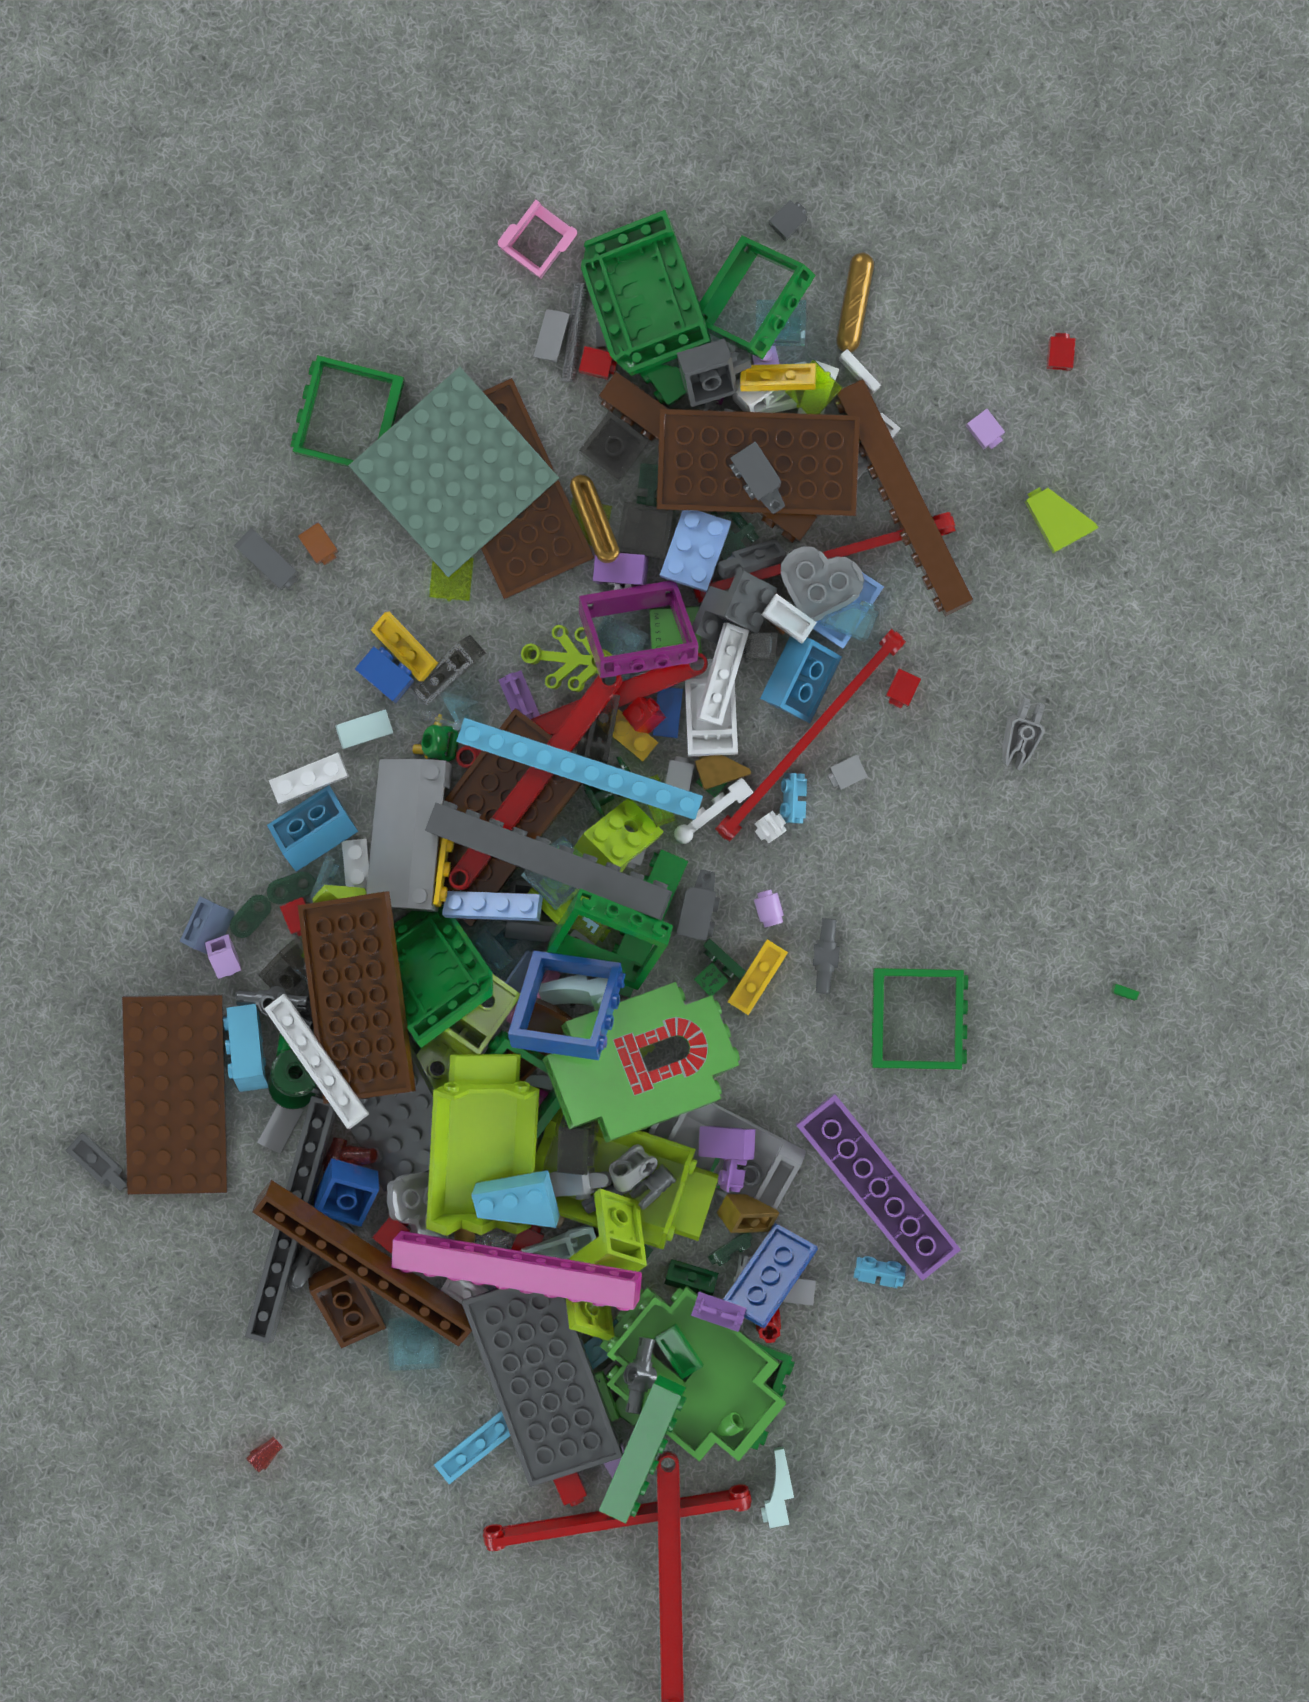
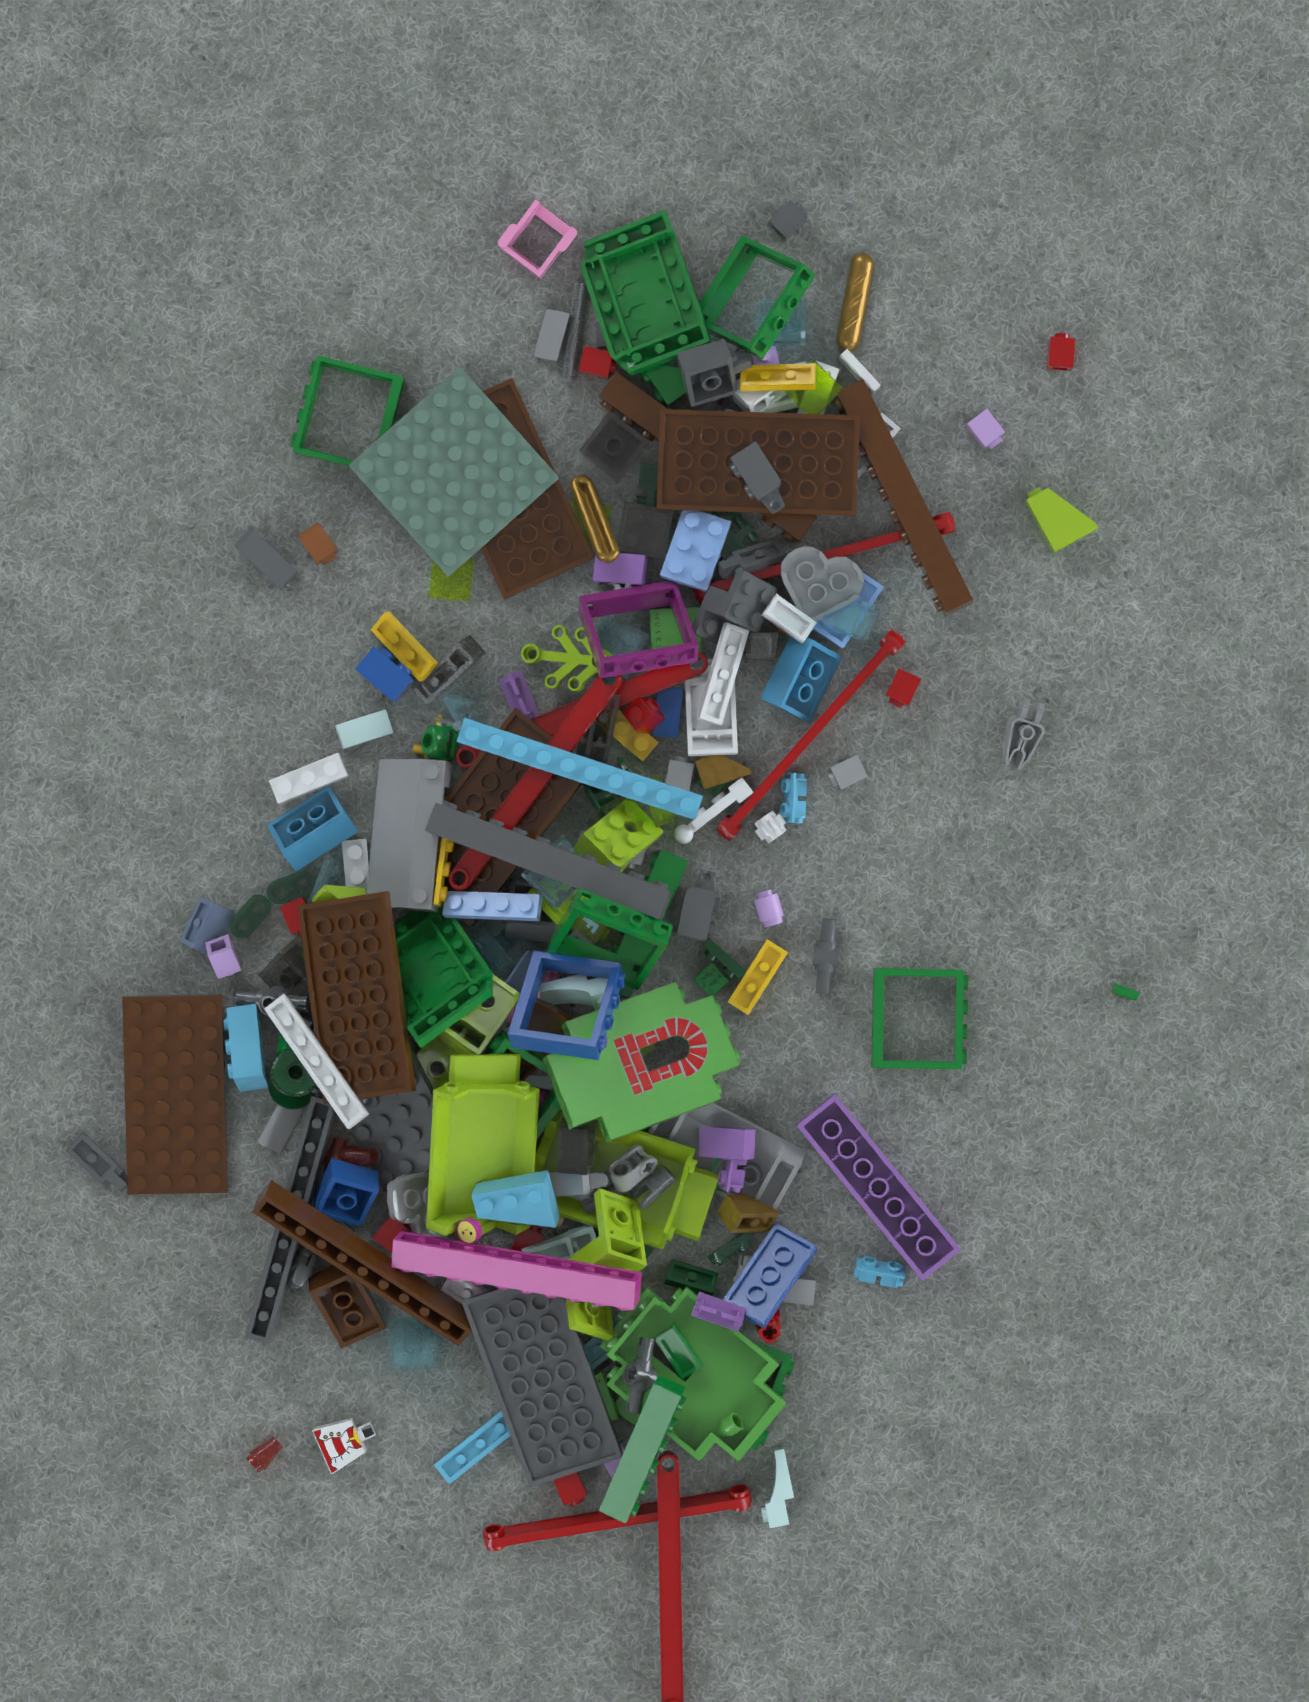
(342, 1442): none -> torso
(469, 1230): none -> tile

